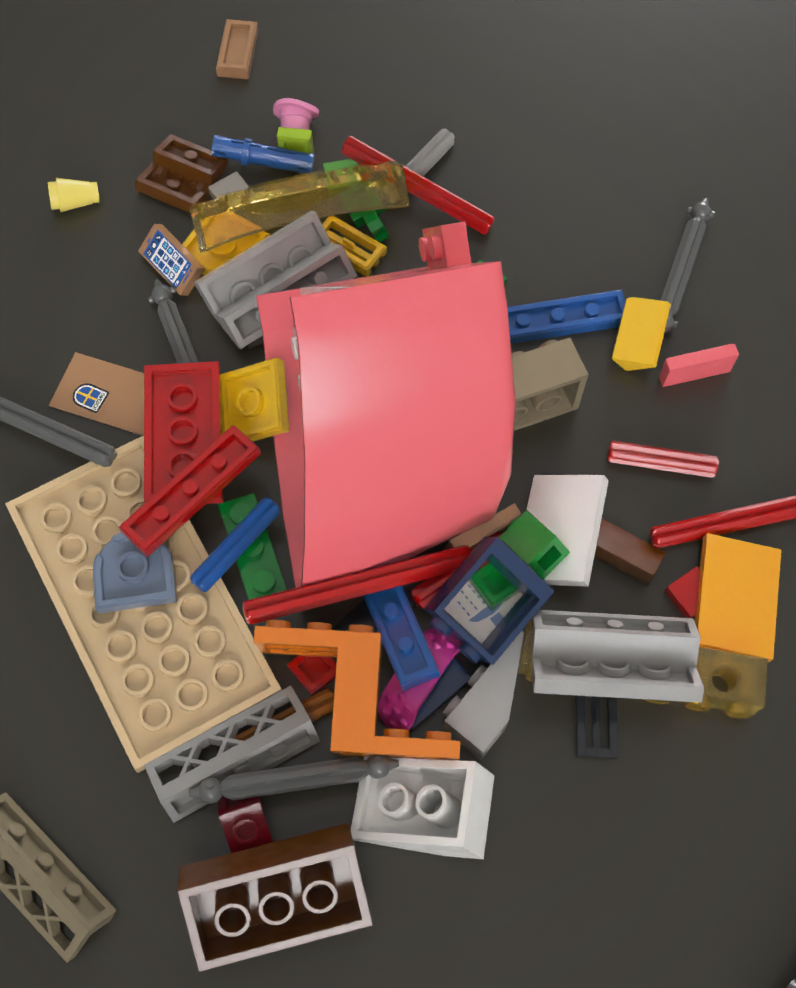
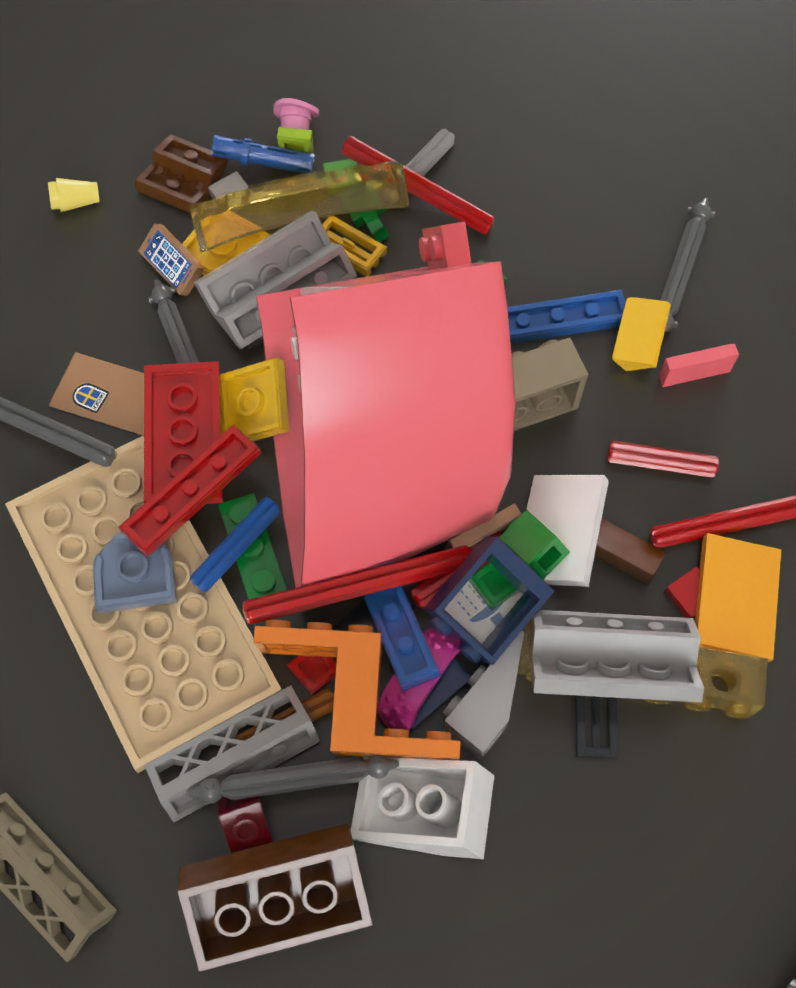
(237, 49): medium nougat tile -> none

